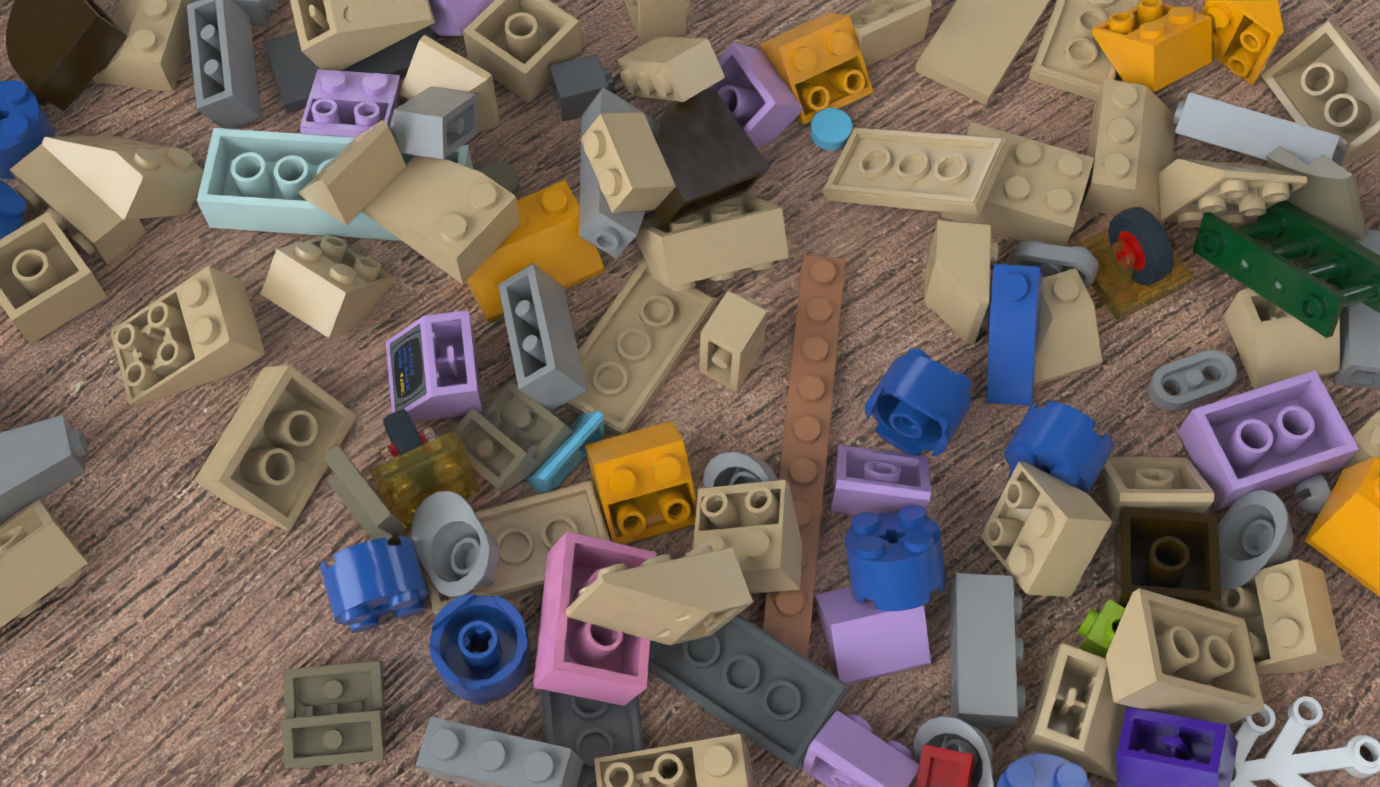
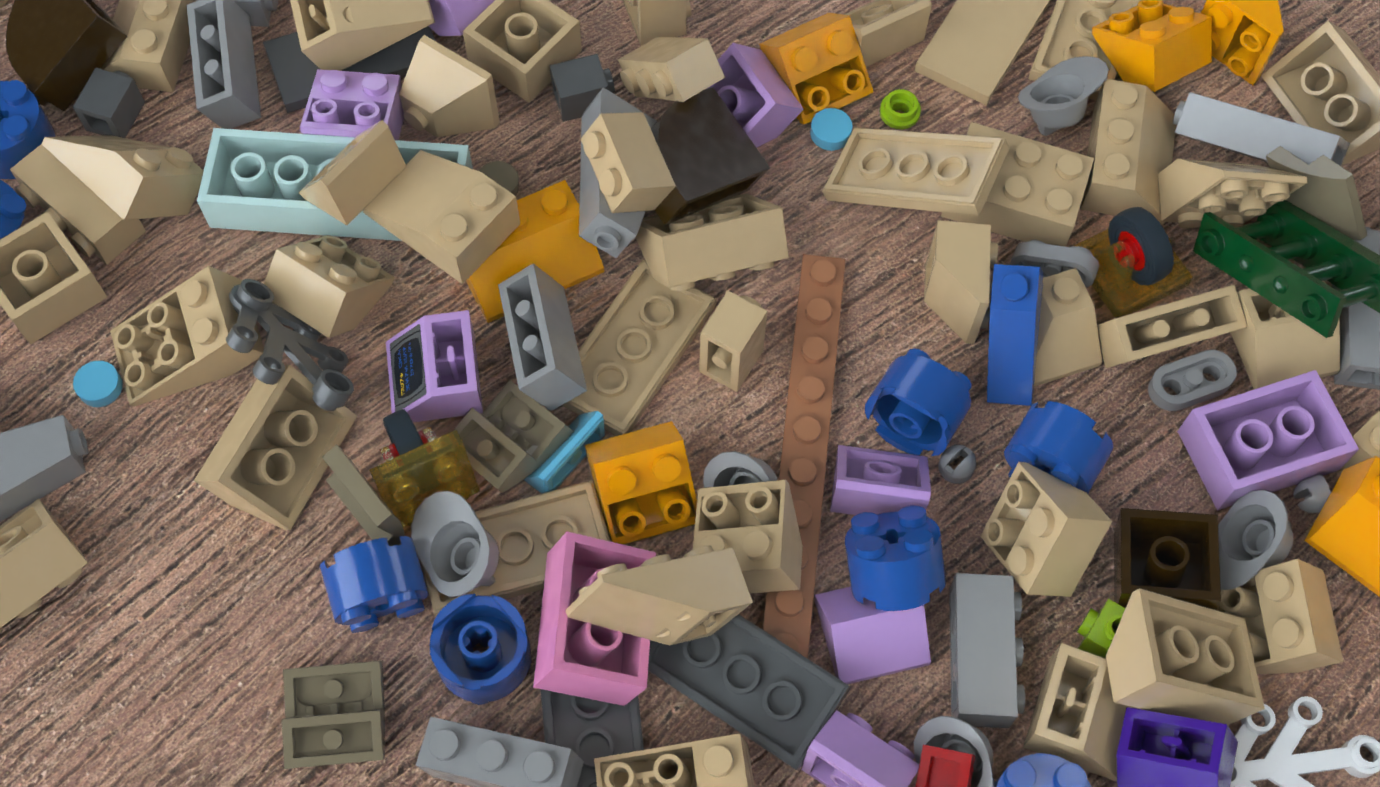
(97, 383): none -> medium azure tile
(109, 103): none -> dark grey brick
(254, 303): none -> dark grey plant
(435, 122): light grey brick -> none
(904, 101): none -> lime plate
(964, 470): none -> light grey hinge
(1062, 93): none -> light grey piece
(1153, 485): tan slope -> none
(1170, 326): none -> tan brick

